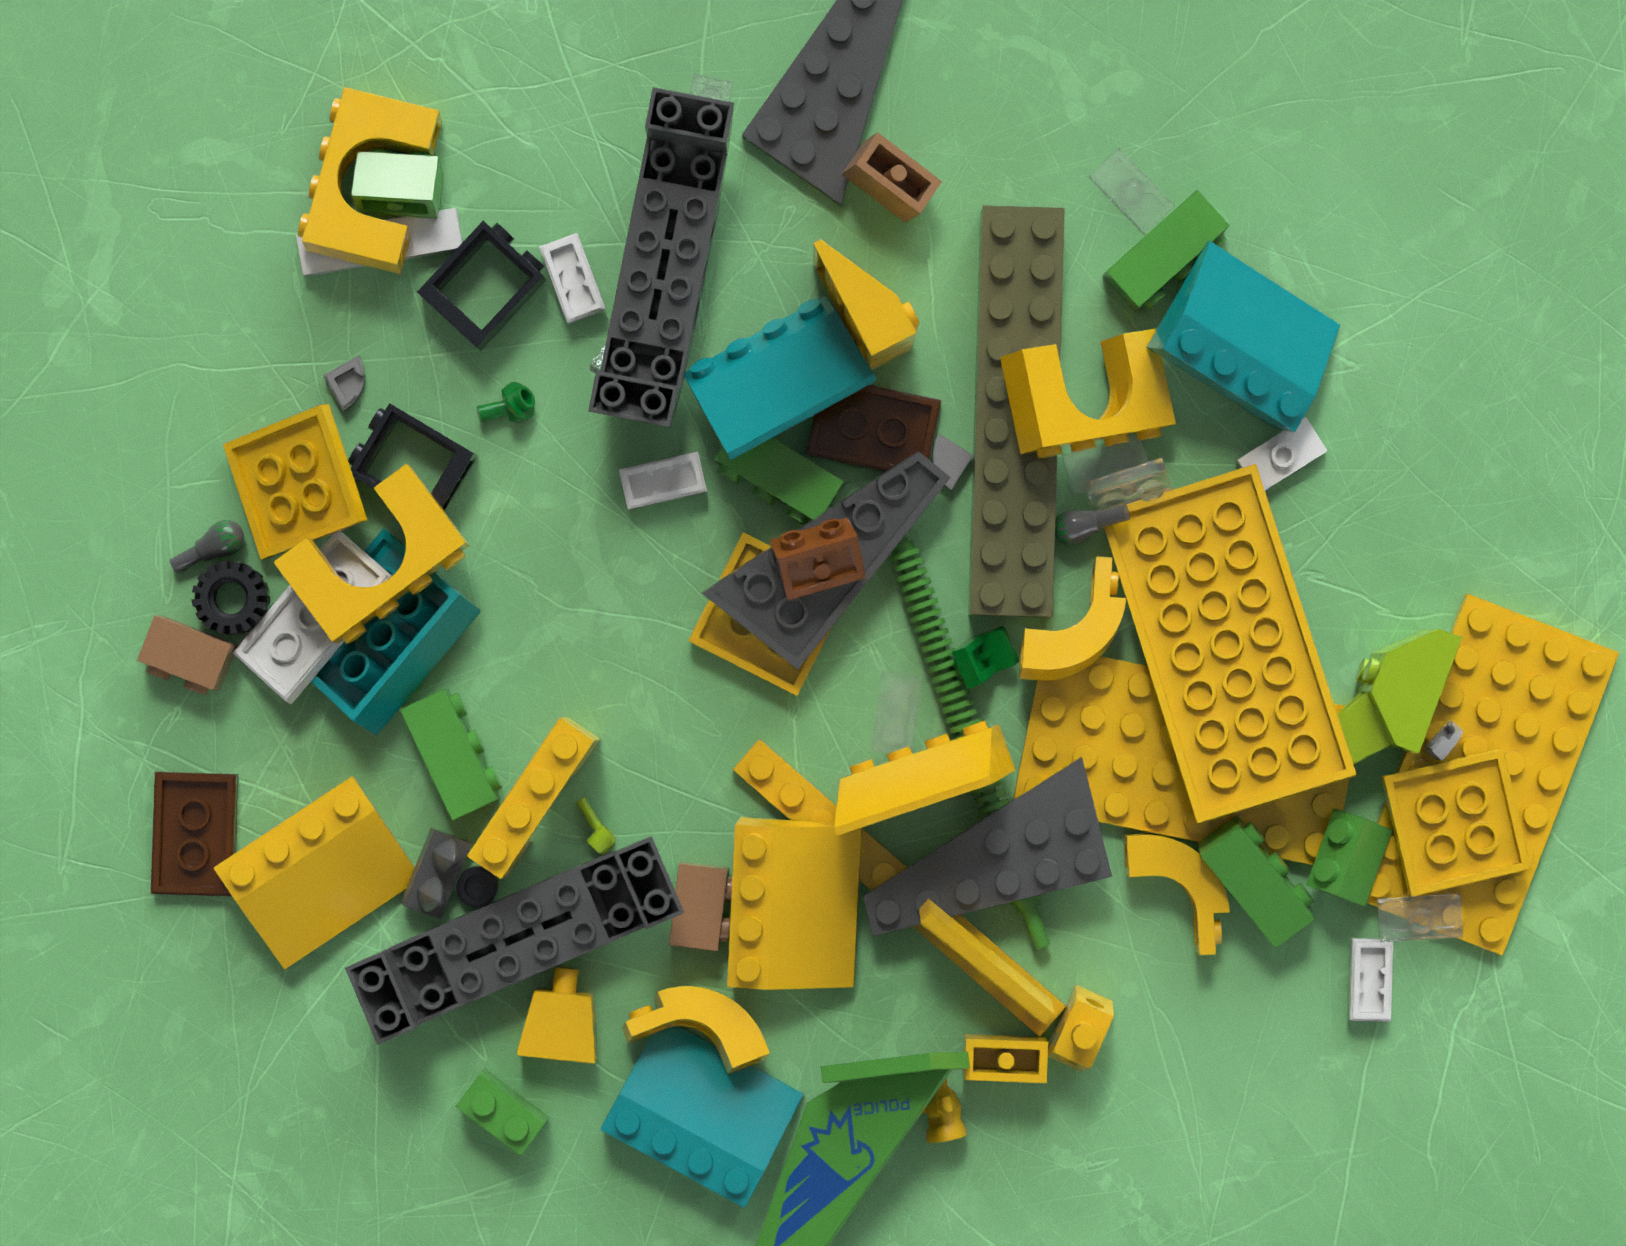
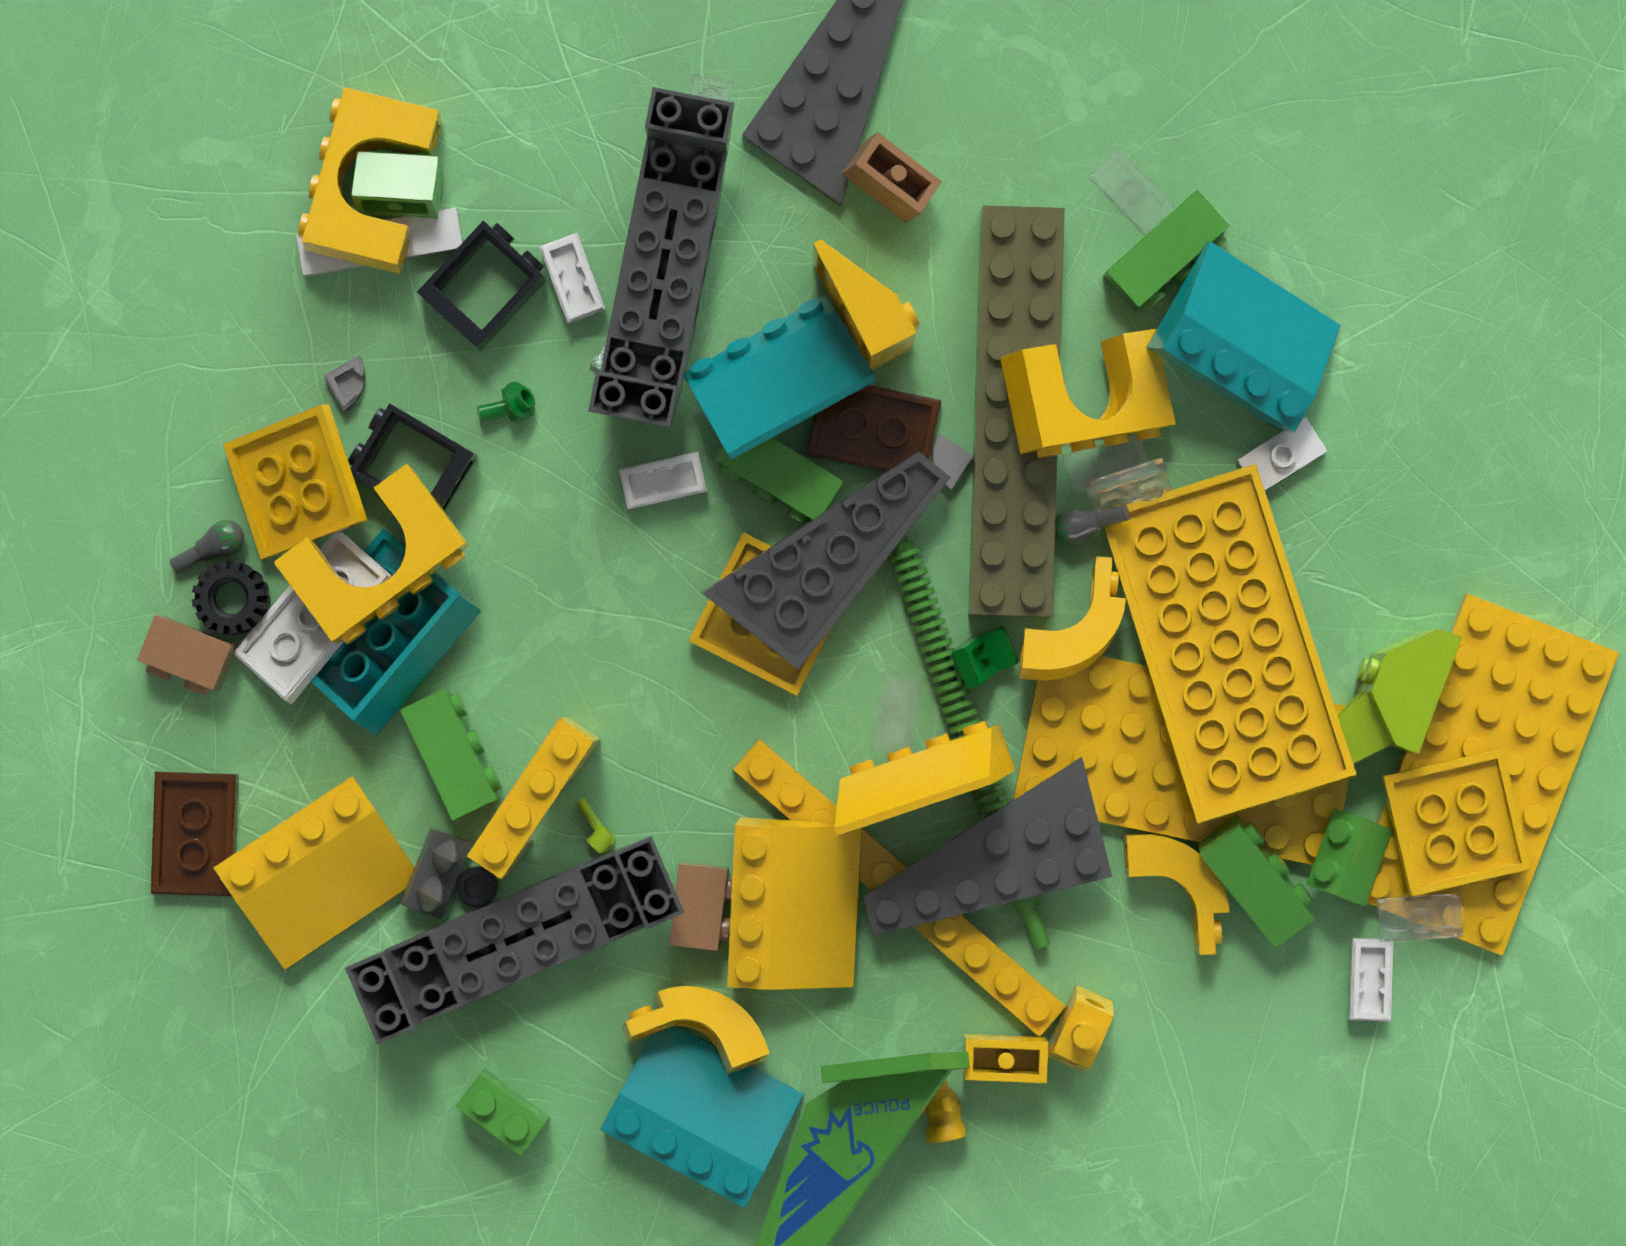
(560, 1021): yellow torso -> none
(818, 558): dark orange bracket -> none
(986, 961): yellow tile -> none
(1444, 741): light grey tile -> none

